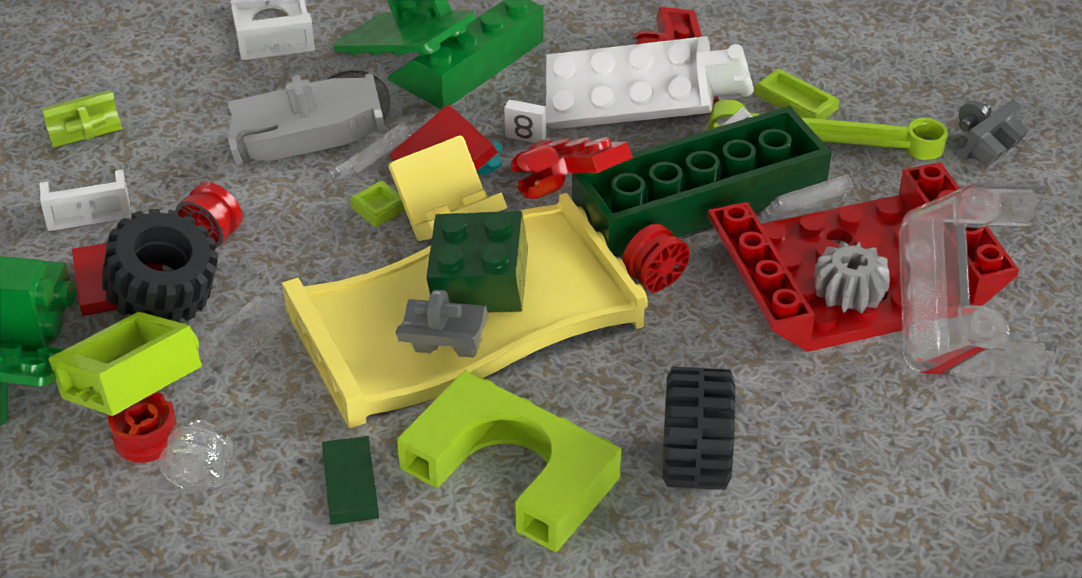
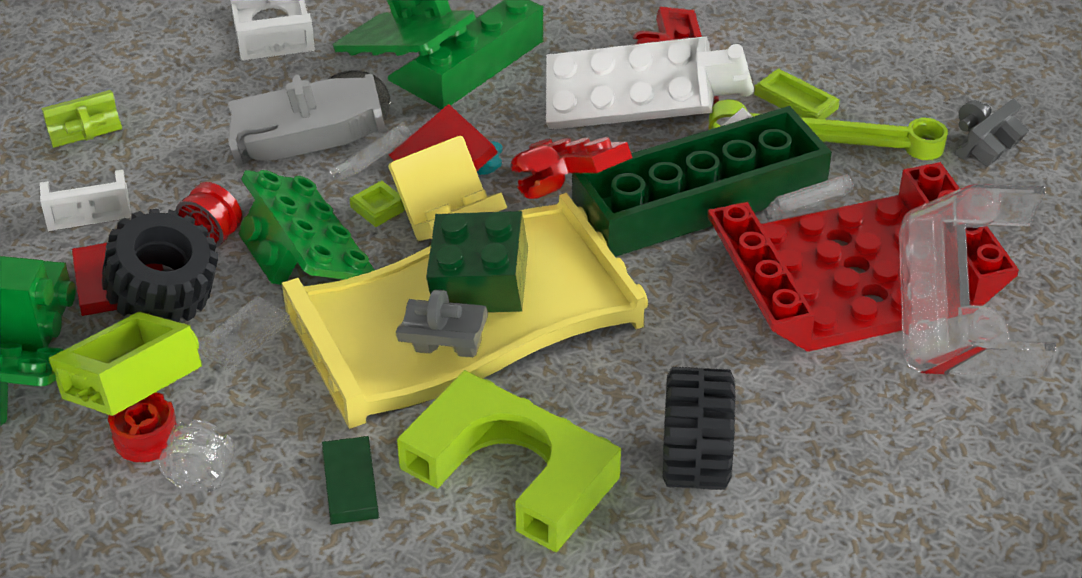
(296, 225): none -> green bracket
(525, 121): white tile -> none
(654, 255): red wheel -> none
(851, 277): light grey gear -> none

